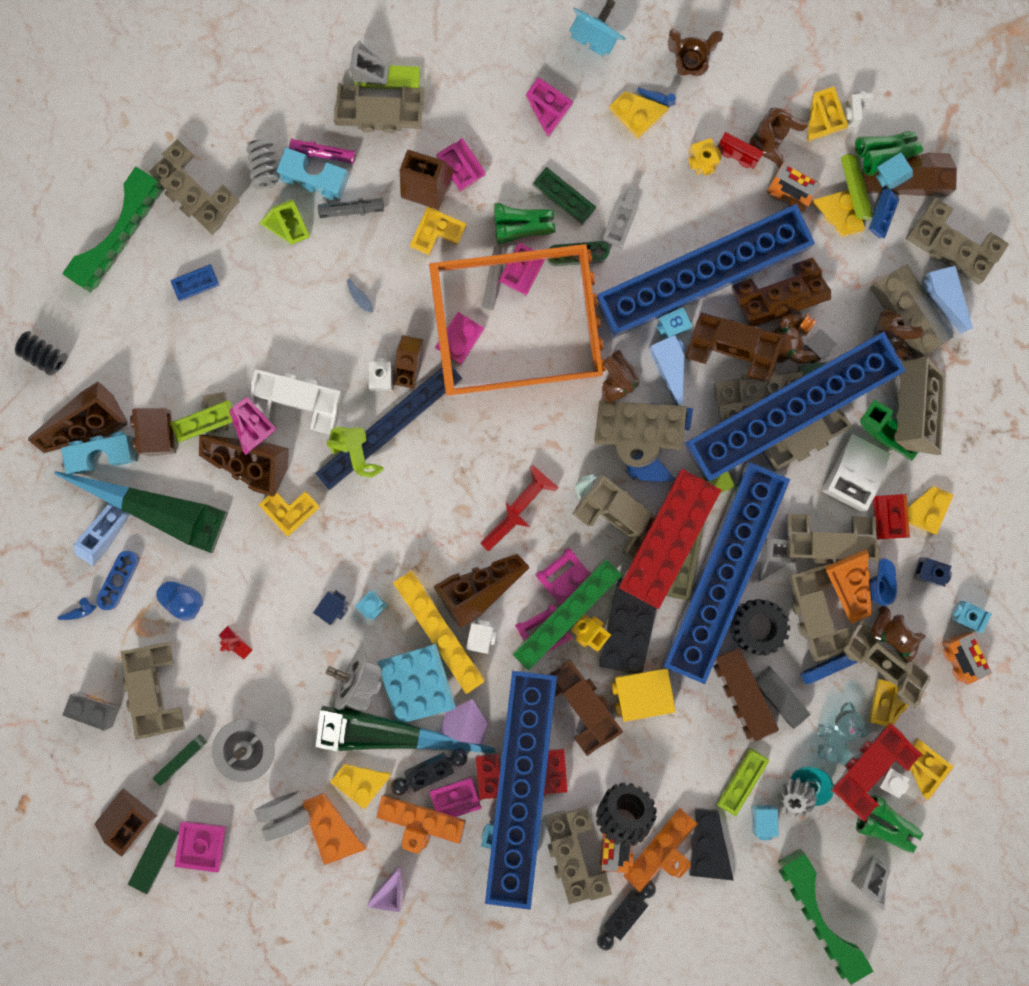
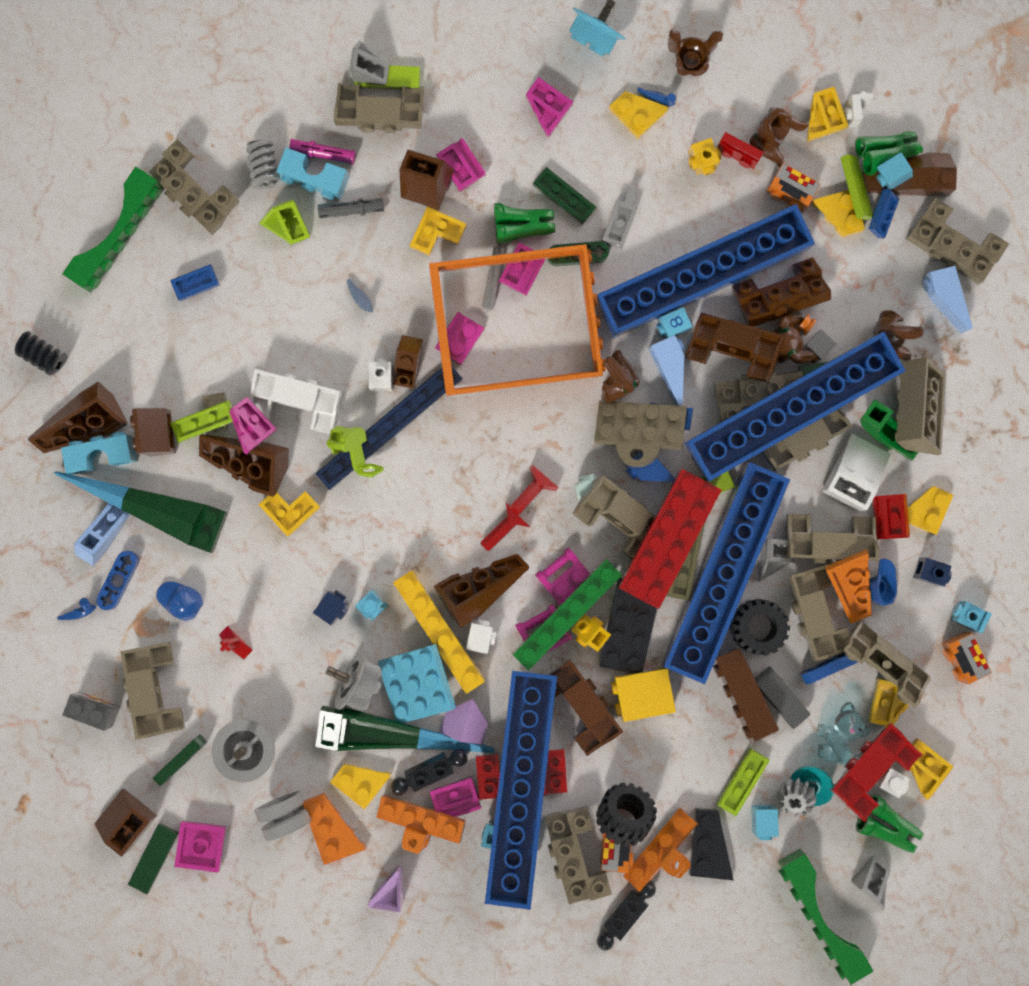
(897, 634): reddish brown hair -> none
(905, 296): dark tan slope -> none

